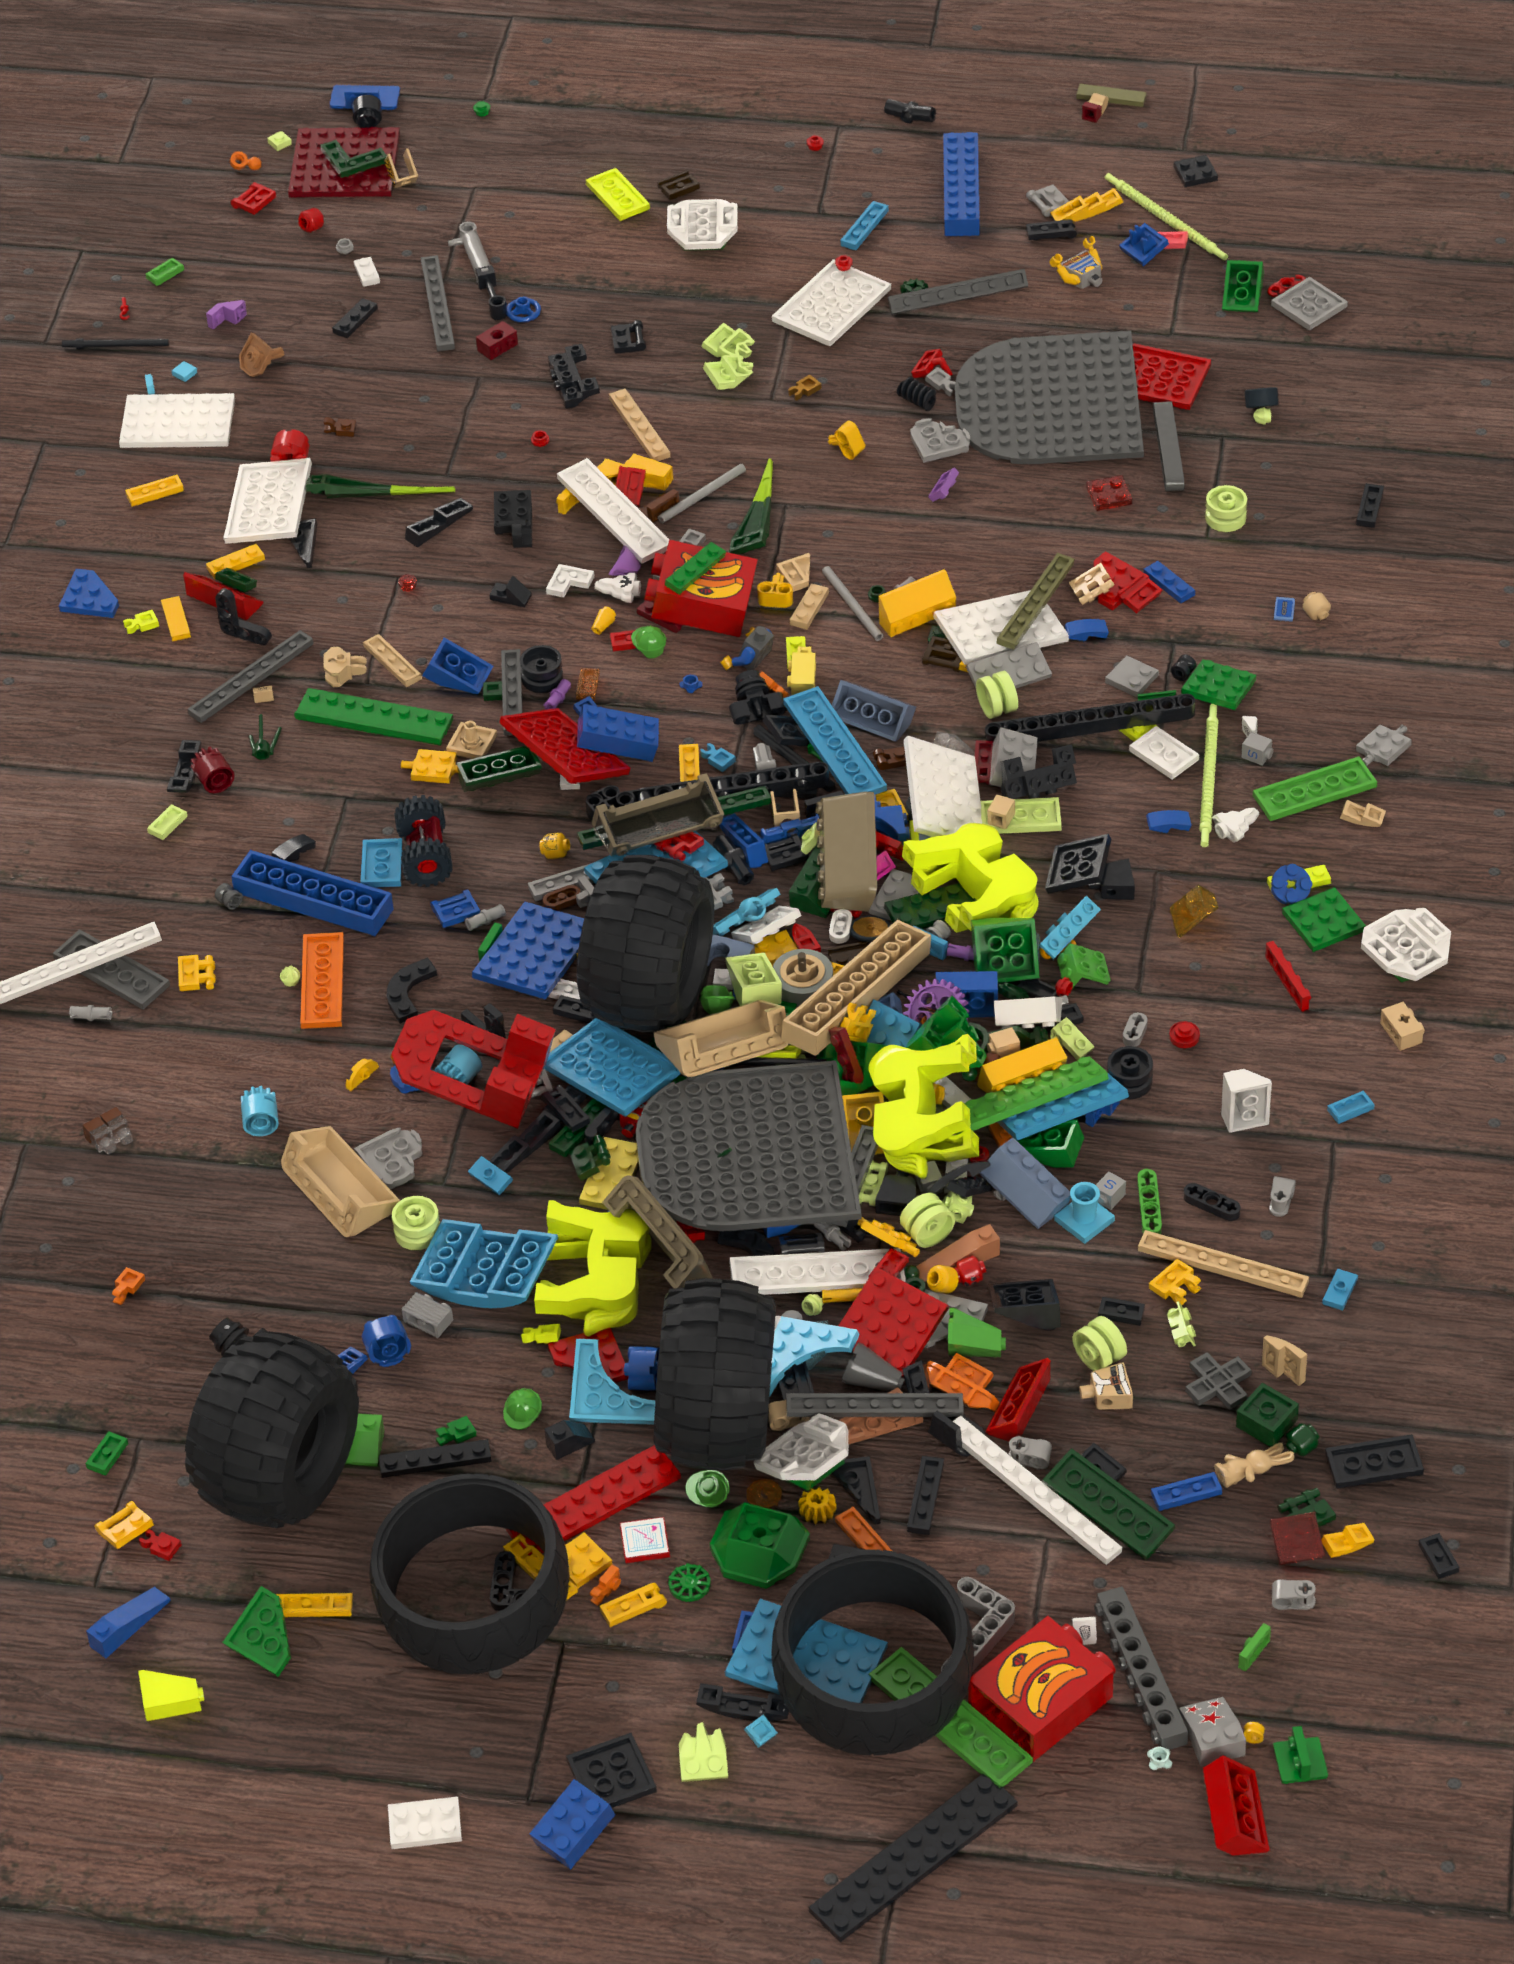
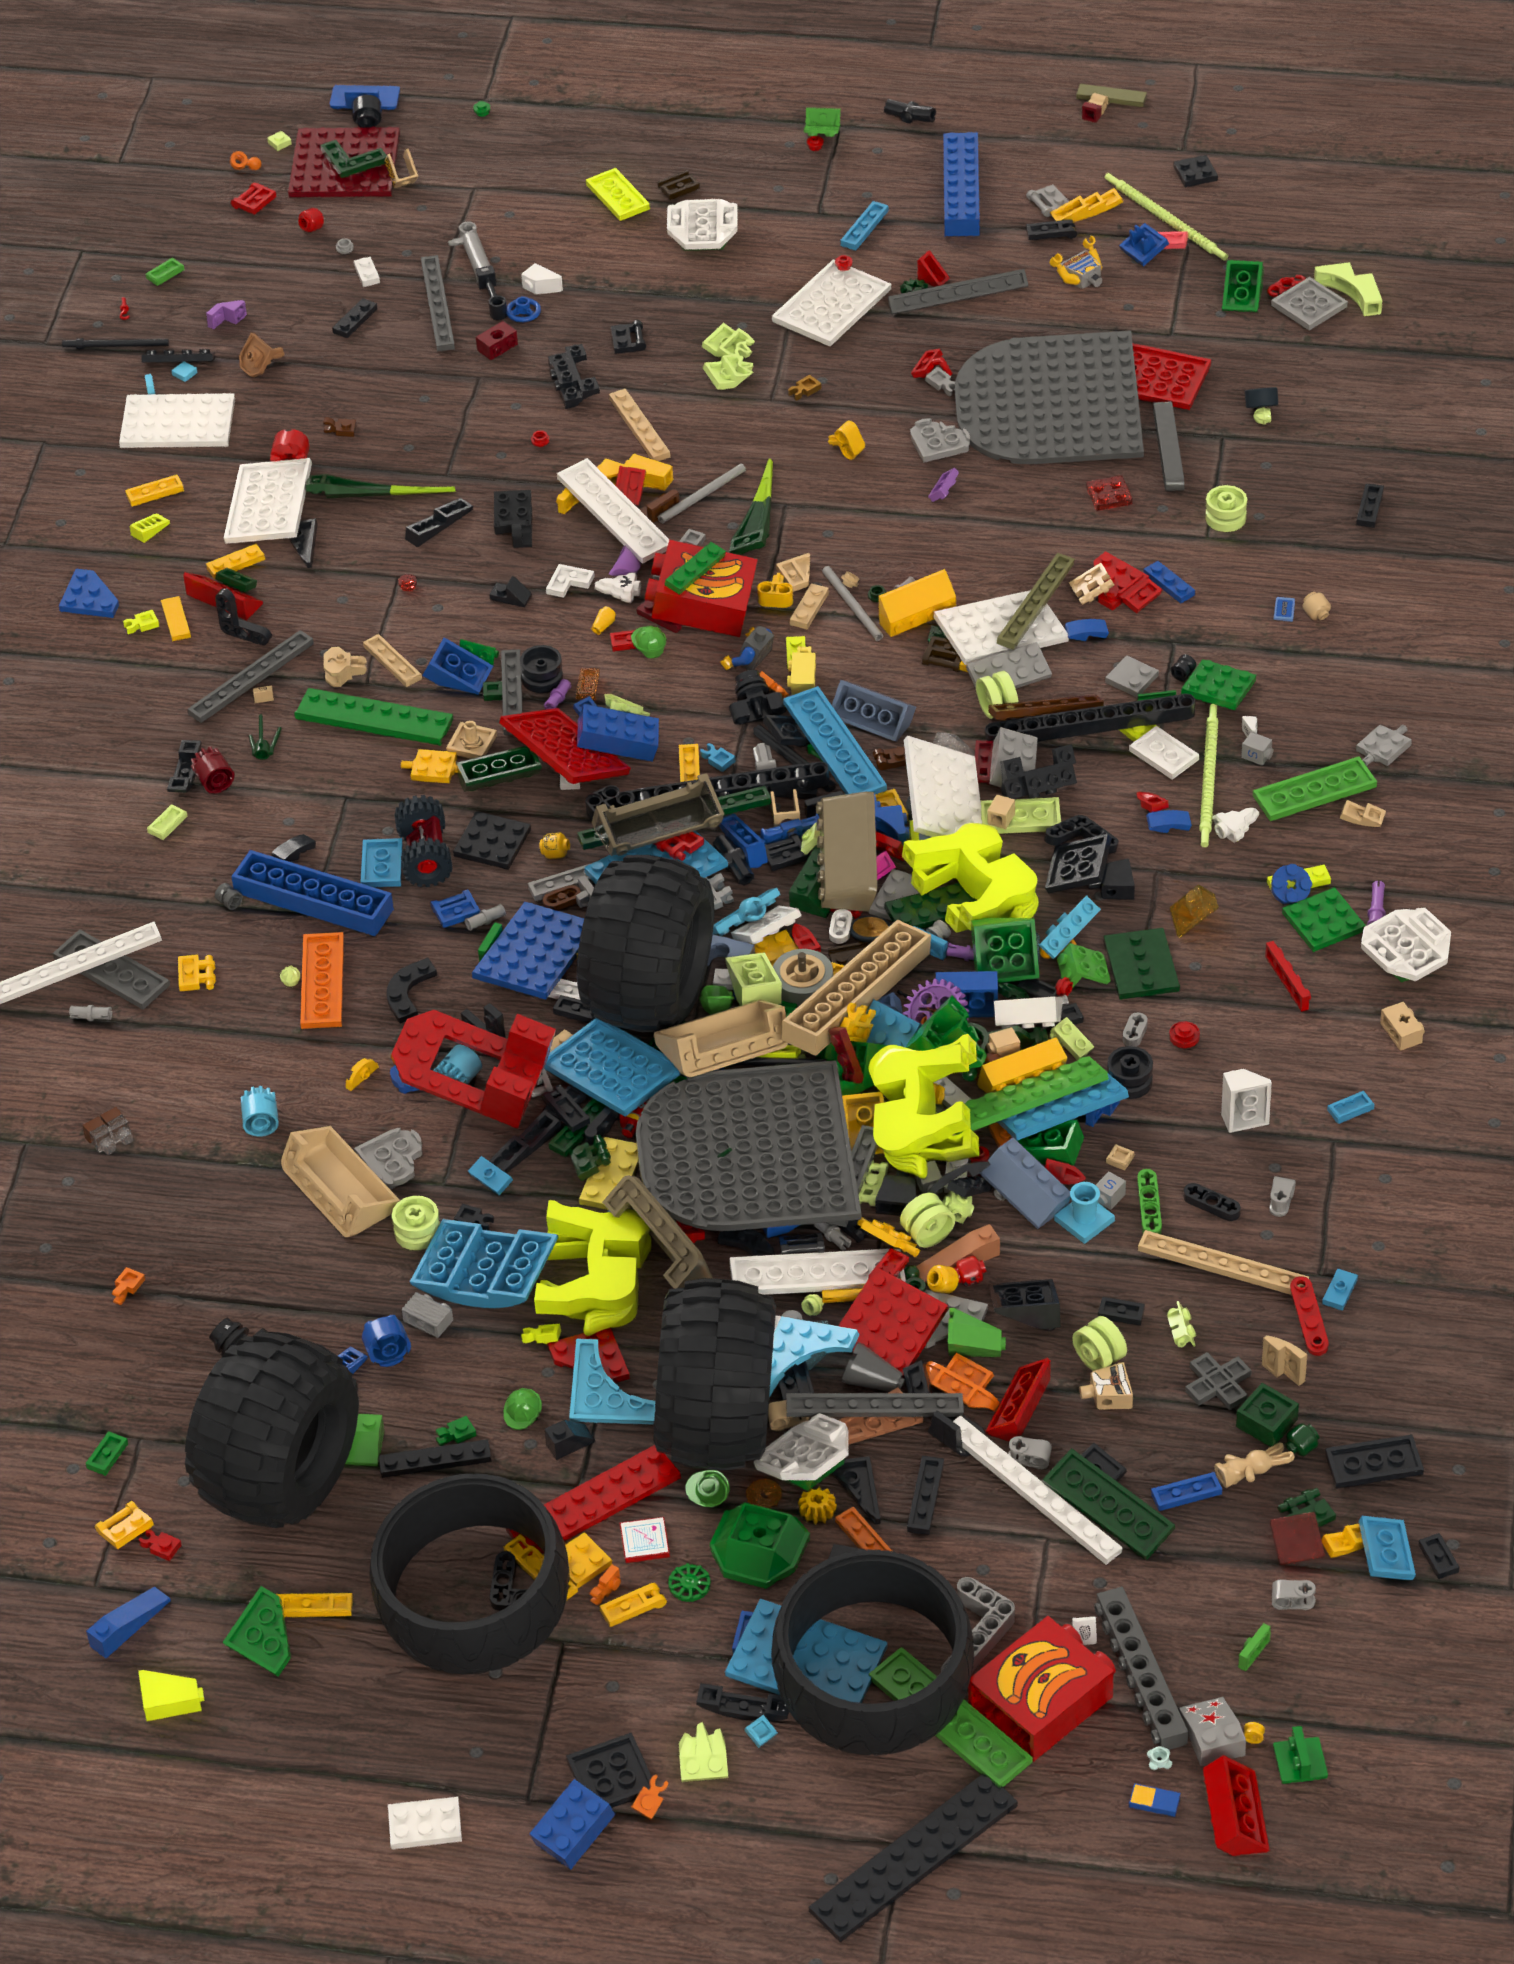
(144, 529): none -> neon yellow slope
(184, 355): none -> black plate
(474, 1215): none -> black plate
(482, 651): none -> green hinge
(492, 840): none -> black plate
(541, 280): none -> white slope
(620, 704): none -> yellowish green plate
(642, 1368): blue brick -> none
(648, 1799): none -> orange plate
(690, 683): blue plate -> none
(822, 121): none -> bright green bracket
(850, 580): none -> tan plate
(917, 393): black piece -> none
(931, 270): none -> red slope
(1041, 707): none -> reddish brown plate
(1064, 1172): none -> red plate
(1078, 826): none -> black beam
(1120, 1157): none -> tan tile
(1141, 963): none -> dark green plate
(1152, 801): none -> red plate
(1154, 1800): none -> blue tile
(1170, 1280): yellow plate -> none
(1309, 1316): none -> red plate
(1359, 287): none -> yellowish green arch
(1376, 910): none -> medium lavender pin
(1387, 1548): none -> dark azure plate

